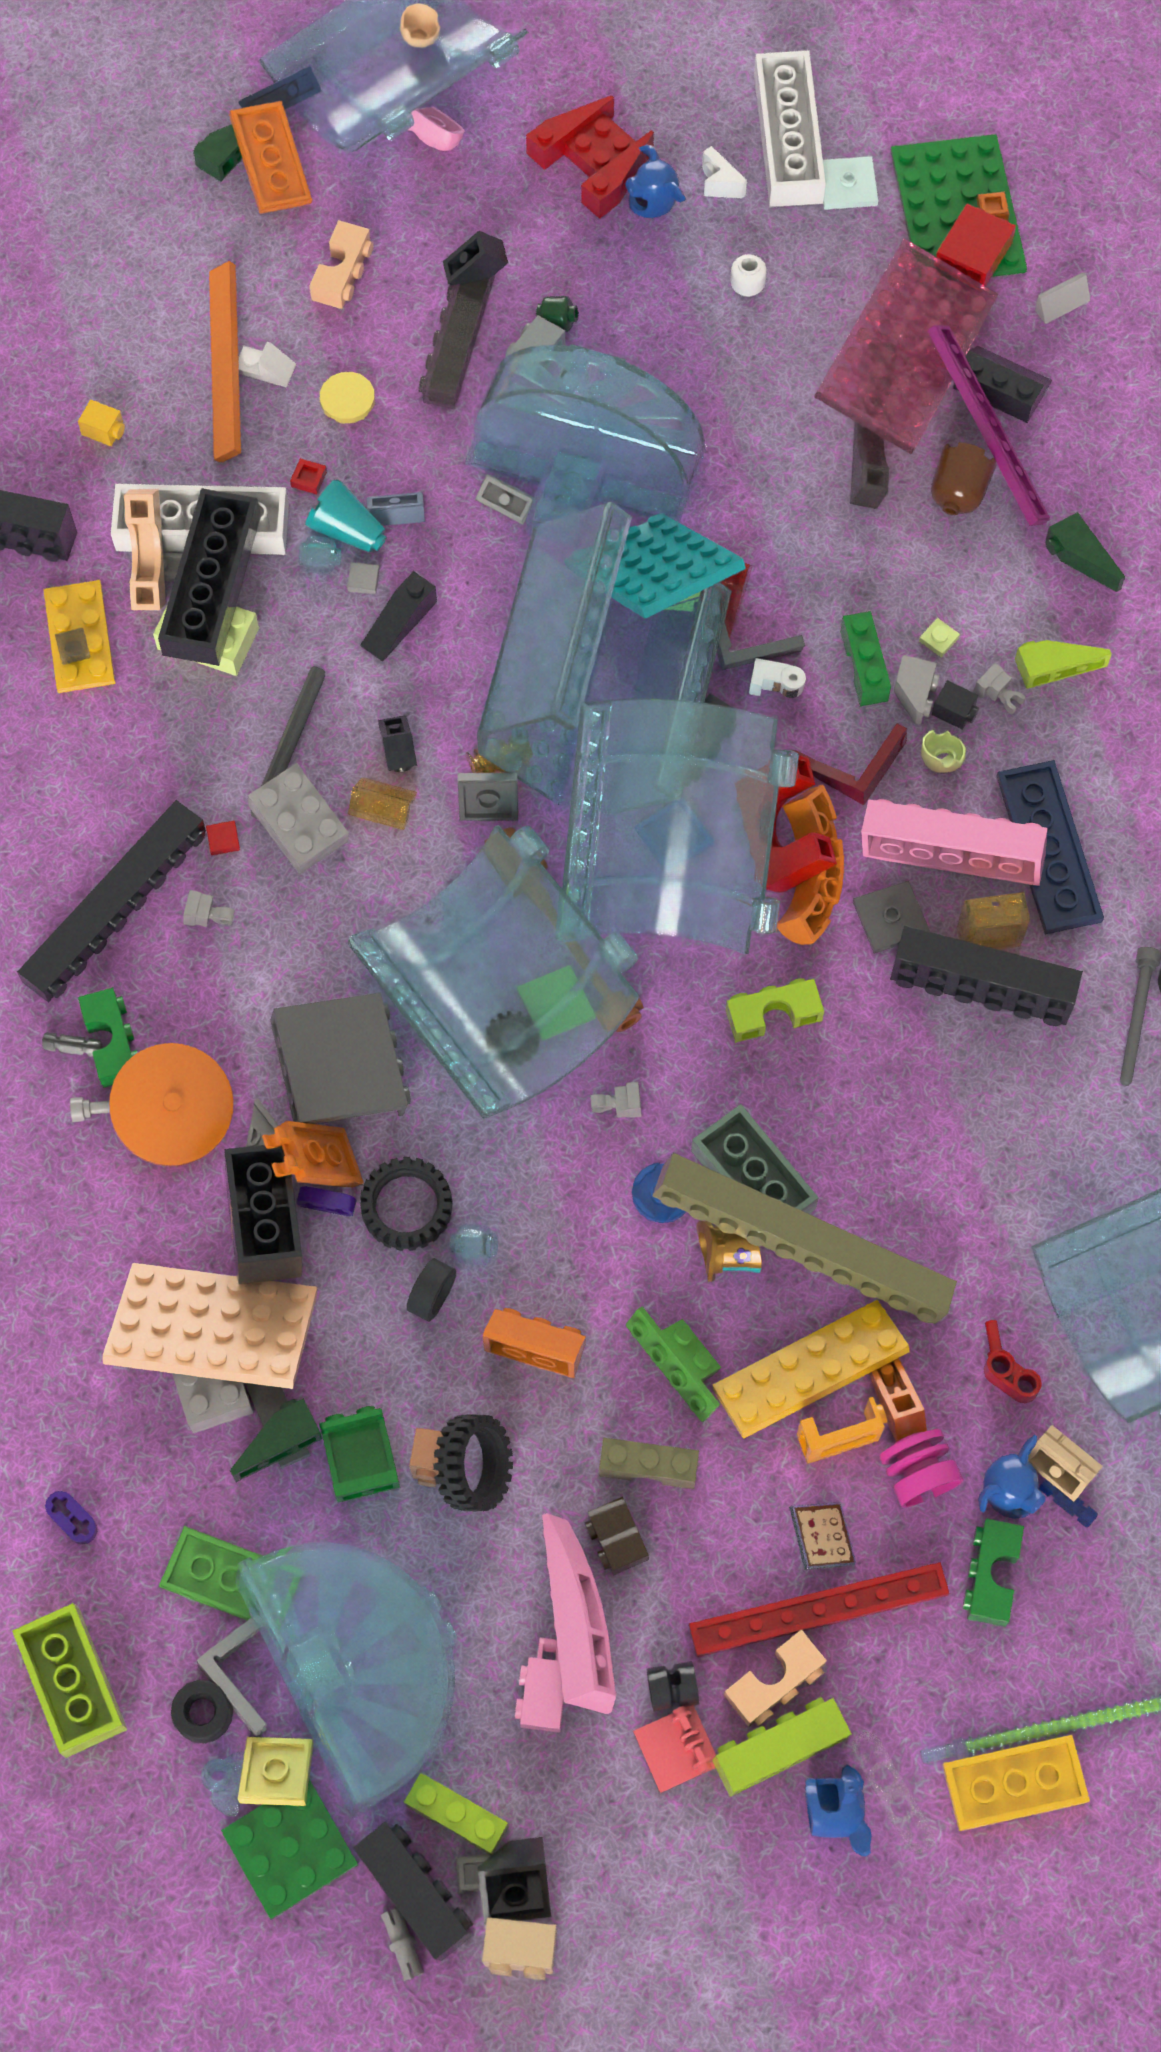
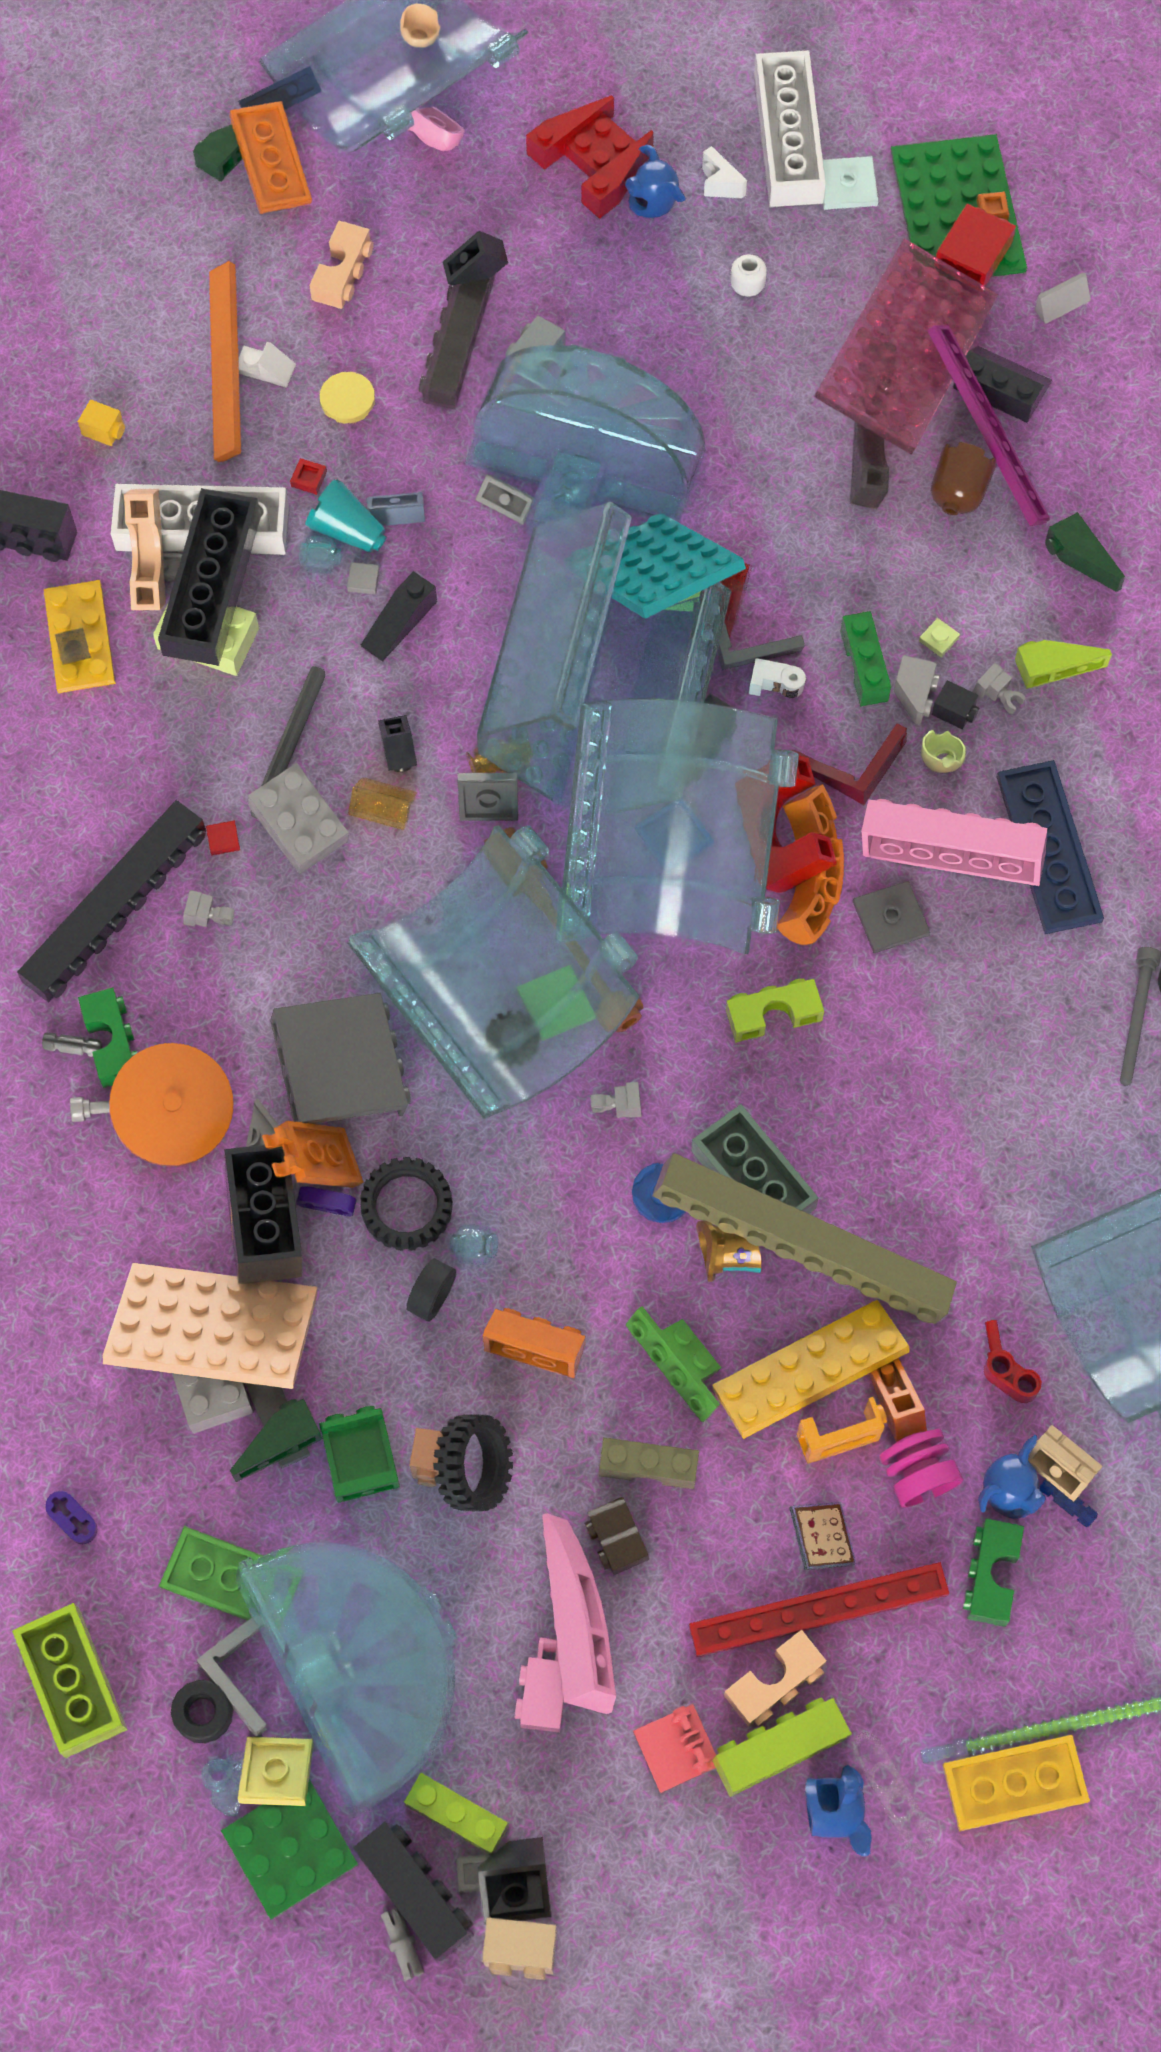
(558, 311): dark green head -> none
(661, 1681): black wheel -> none
(986, 976): black brick -> none
(1007, 921): clear yellow window -> none

